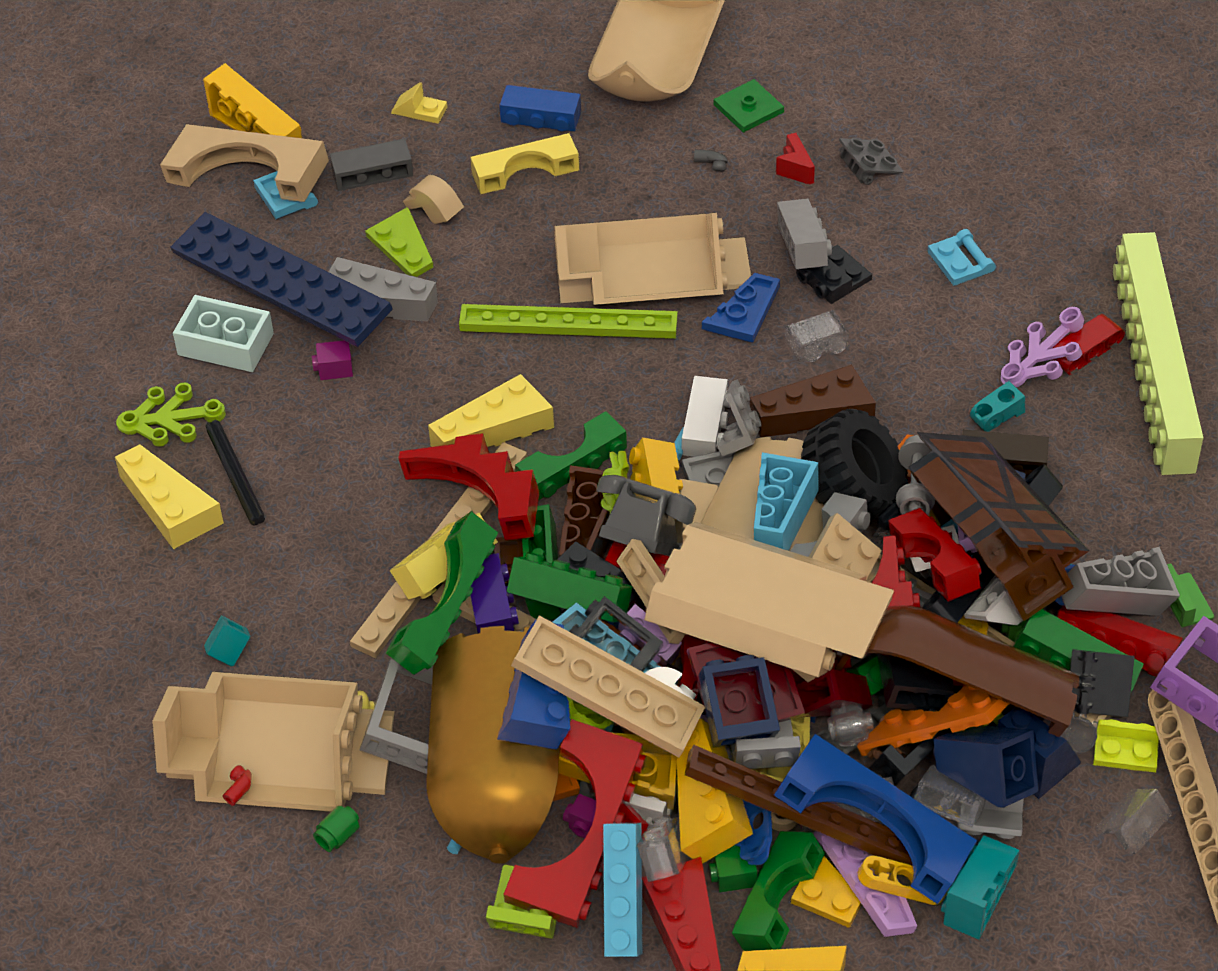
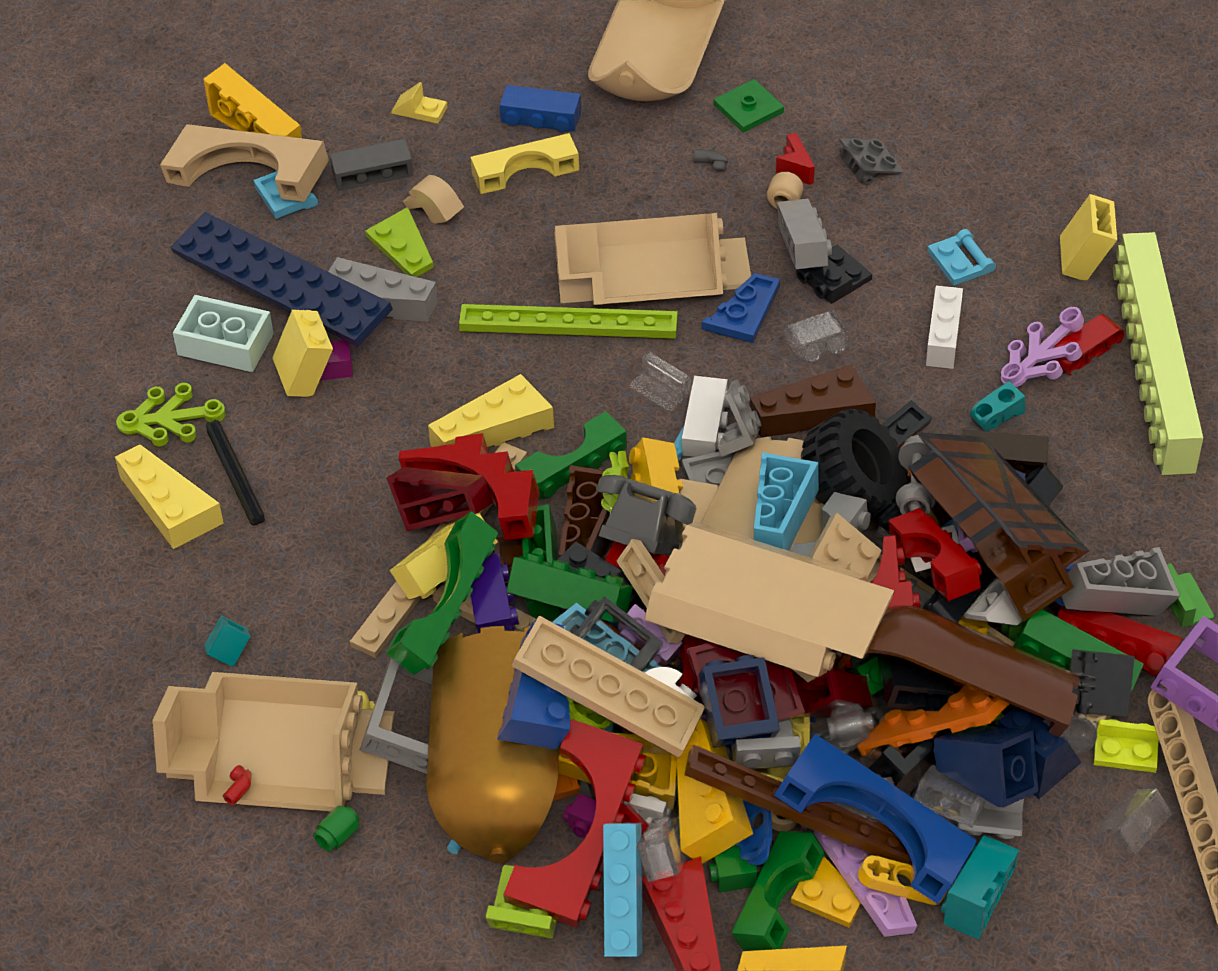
(302, 353): none -> light yellow brick
(436, 496): none -> dark red wedge
(661, 383): none -> clear panel
(784, 187): none -> tan head
(907, 422): none -> black panel
(944, 327): none -> white brick
(1088, 237): none -> light yellow brick

